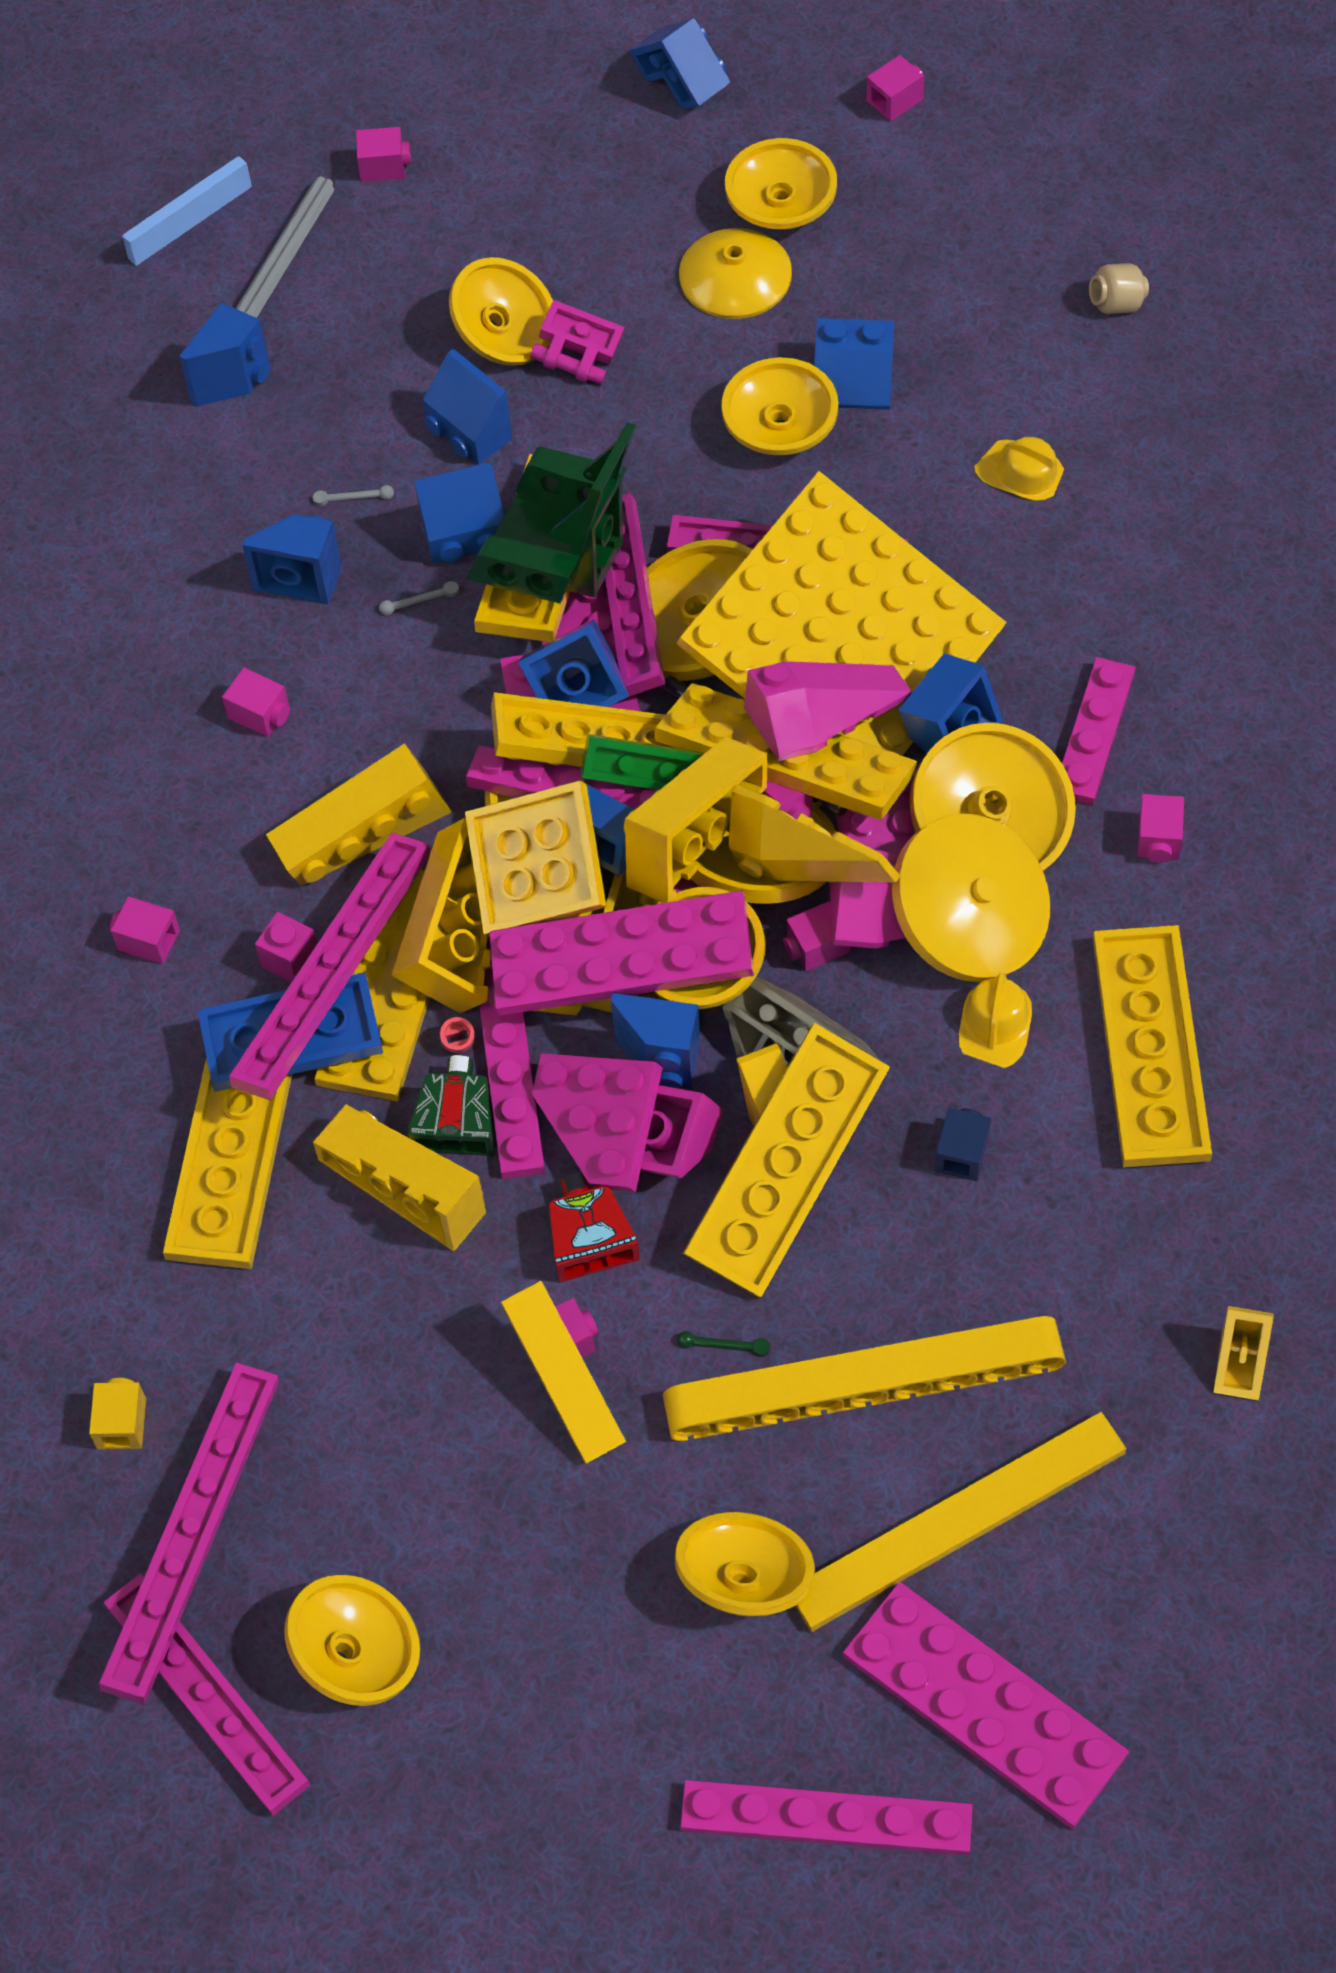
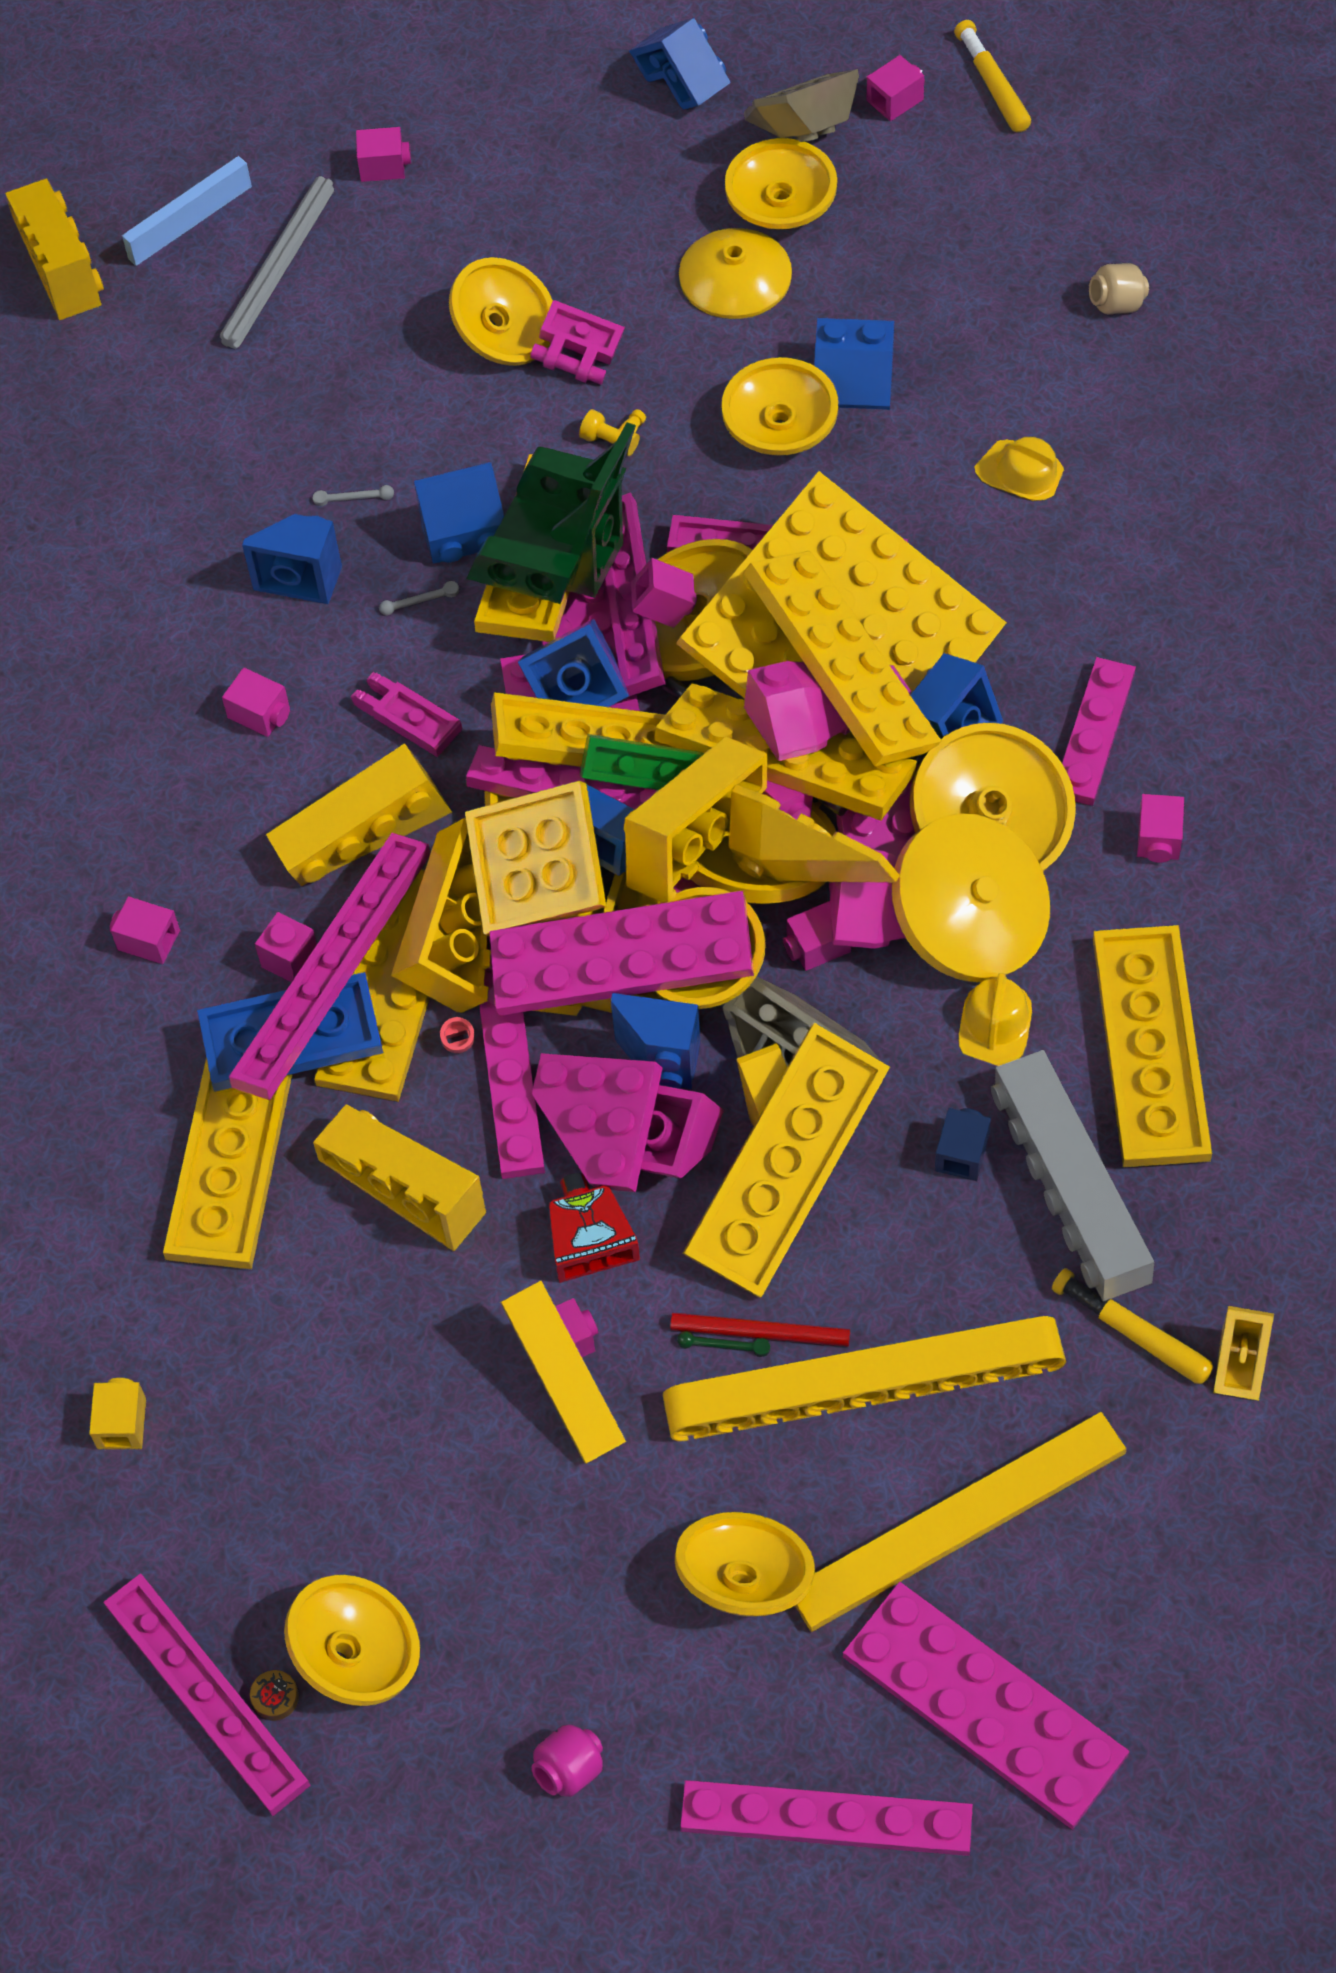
(55, 248): none -> yellow wedge
(188, 1535): dark pink plate -> none
(225, 357): blue slope -> none
(274, 1695): none -> tile
(408, 714): none -> dark pink hinge
(454, 1111): dark green torso -> none
(467, 409): blue slope -> none
(567, 1760): none -> dark pink head
(594, 427): none -> yellow piece
(663, 593): none -> dark pink brick
(760, 1329): none -> red piece
(807, 107): none -> dark tan wedge
(842, 657): none -> yellow plate
(998, 85): none -> yellow piece
(1073, 1176): none -> light grey brick
(1152, 1339): none -> yellow piece

